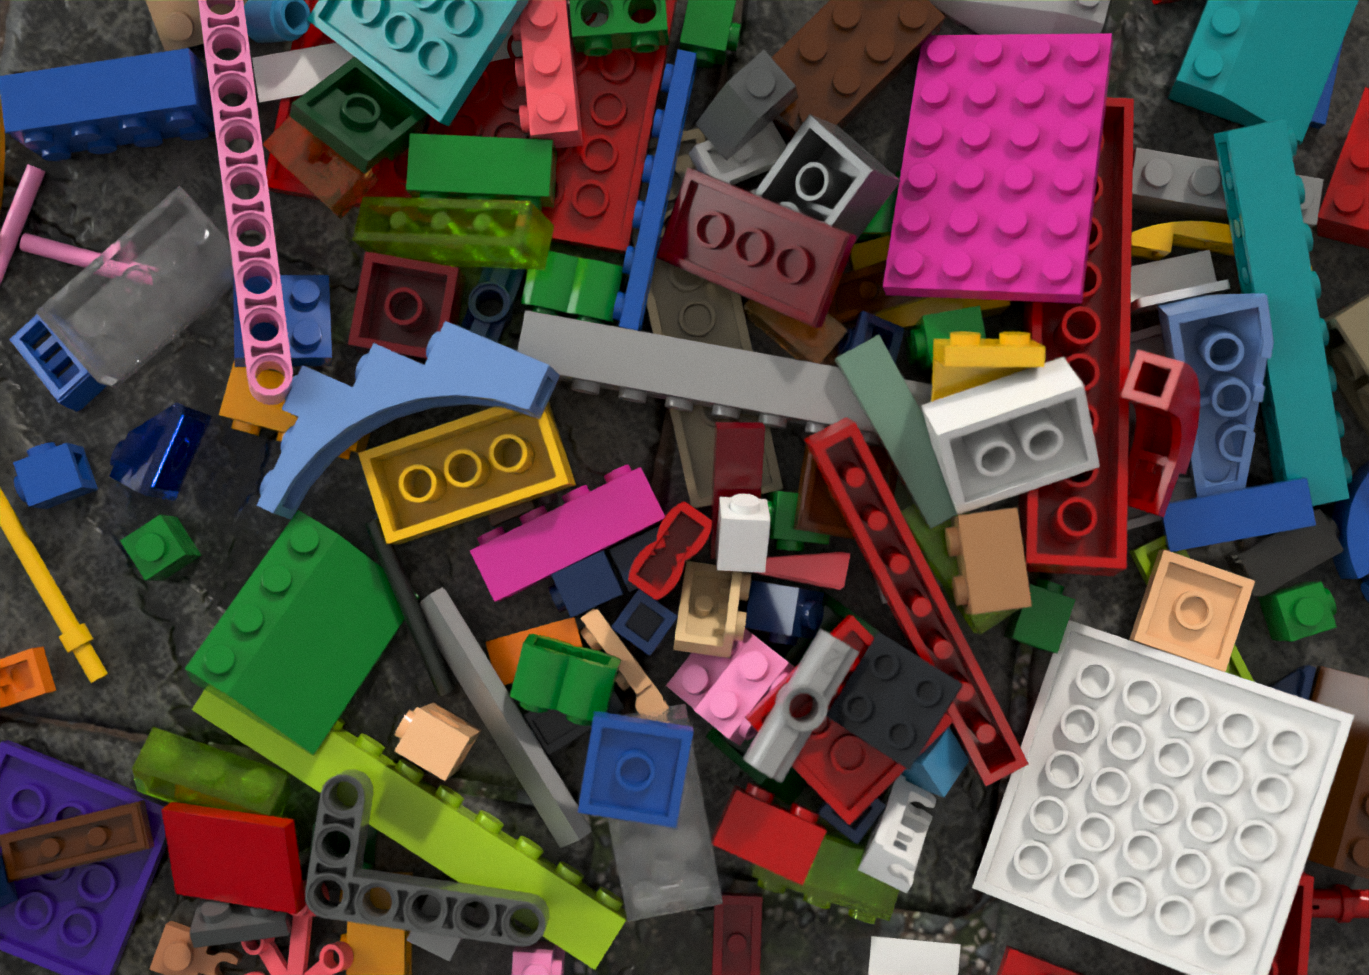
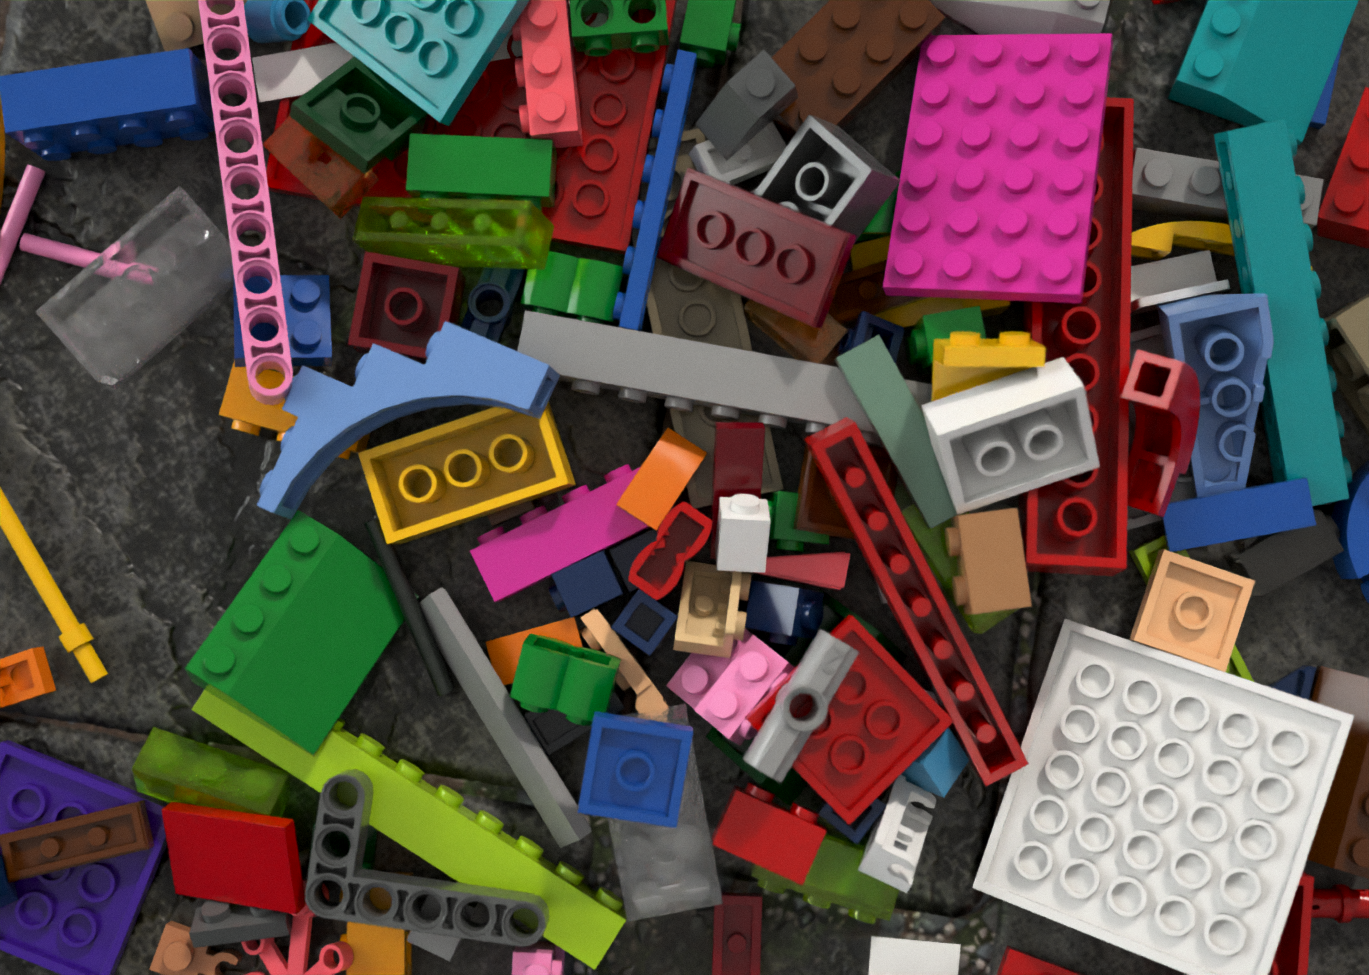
(53, 475): blue brick -> none
(76, 385): blue slope -> none
(160, 452): clear blue slope -> none
(160, 548): green brick -> none
(435, 739): light nougat brick -> none
(661, 479): none -> orange slope
(894, 700): black hinge -> none
(1043, 622): green brick -> none
(1298, 611): green brick -> none

